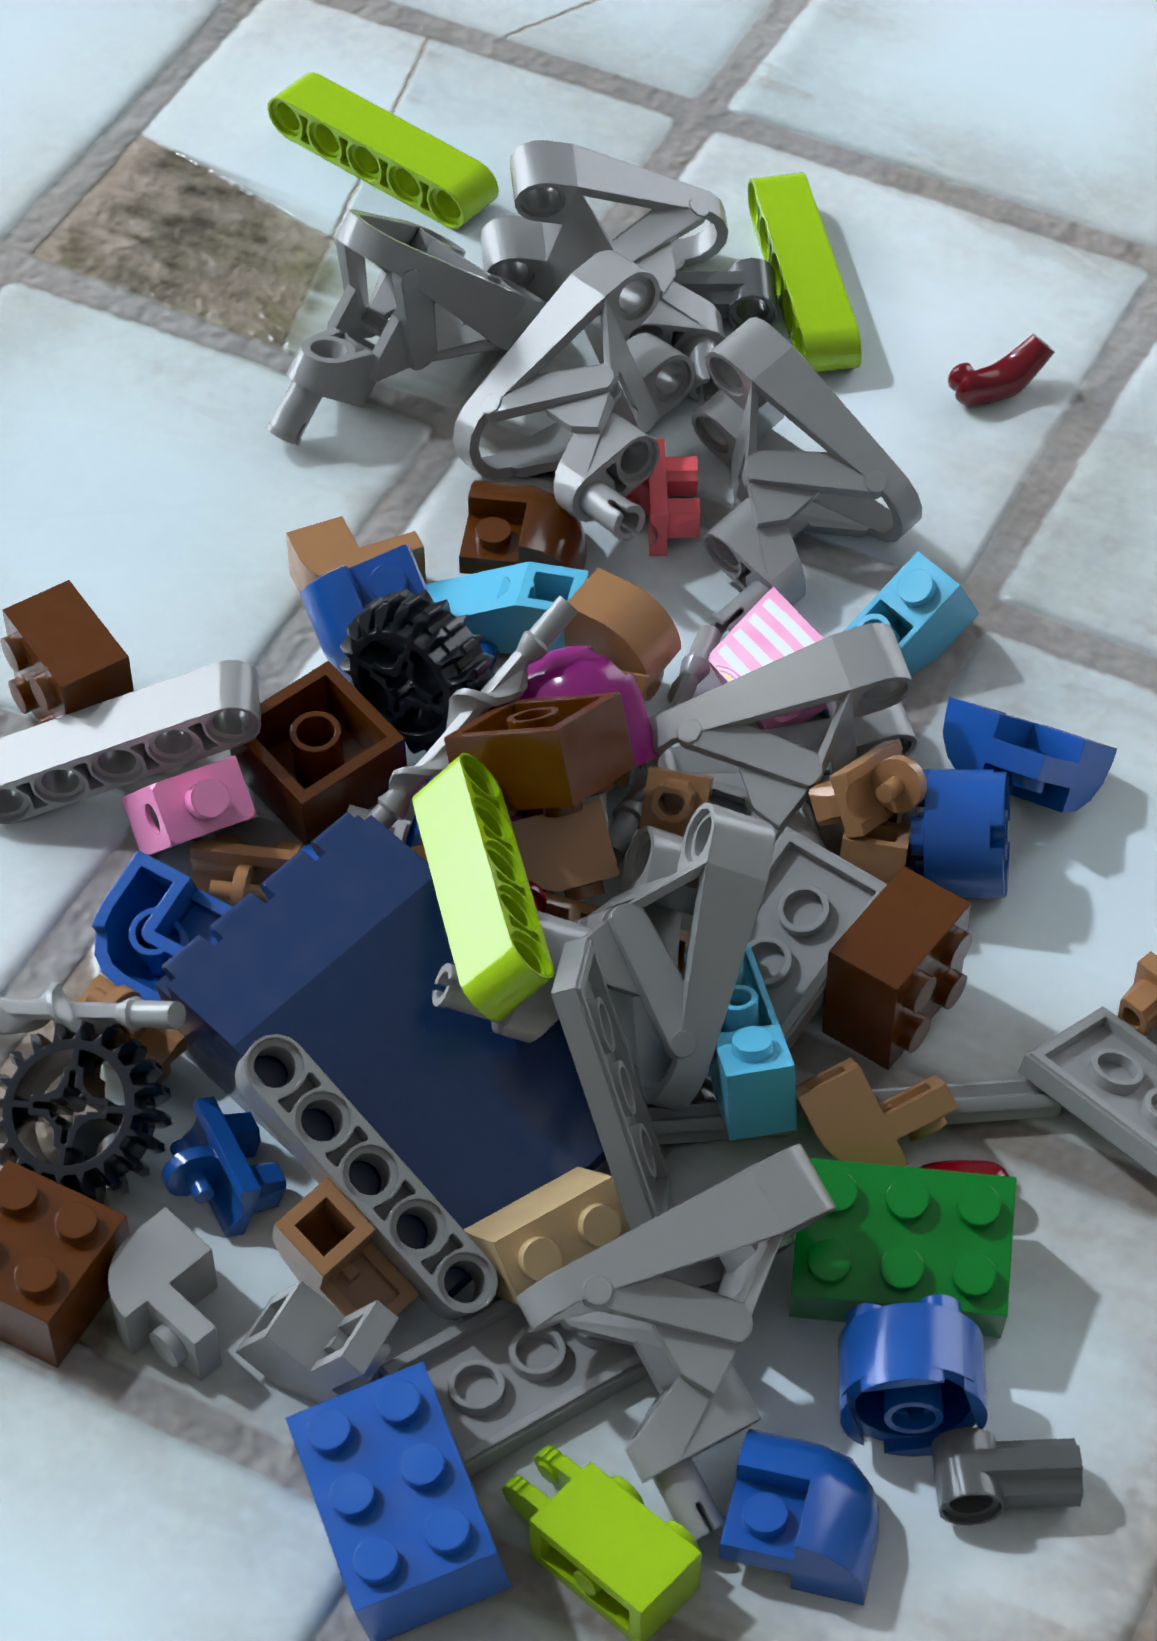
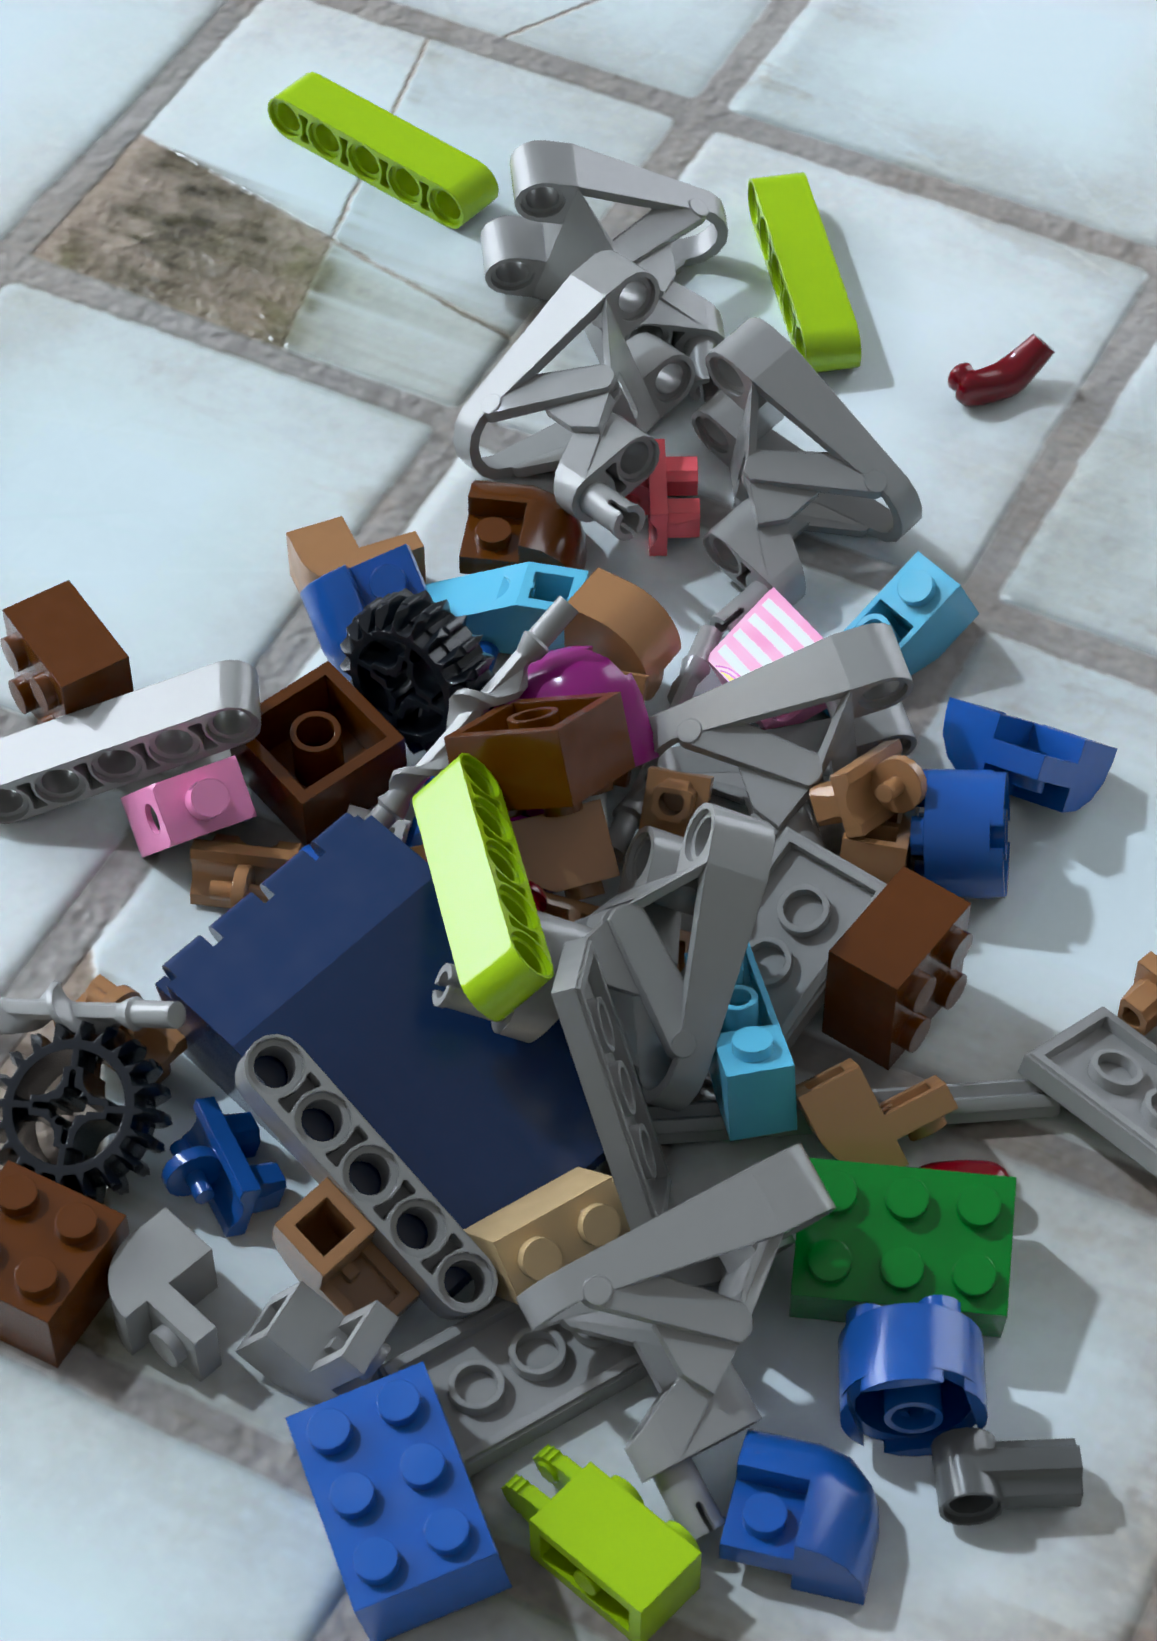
(148, 921): blue brick -> none
(435, 307): light grey connector -> none
(739, 293): dark grey piece -> none

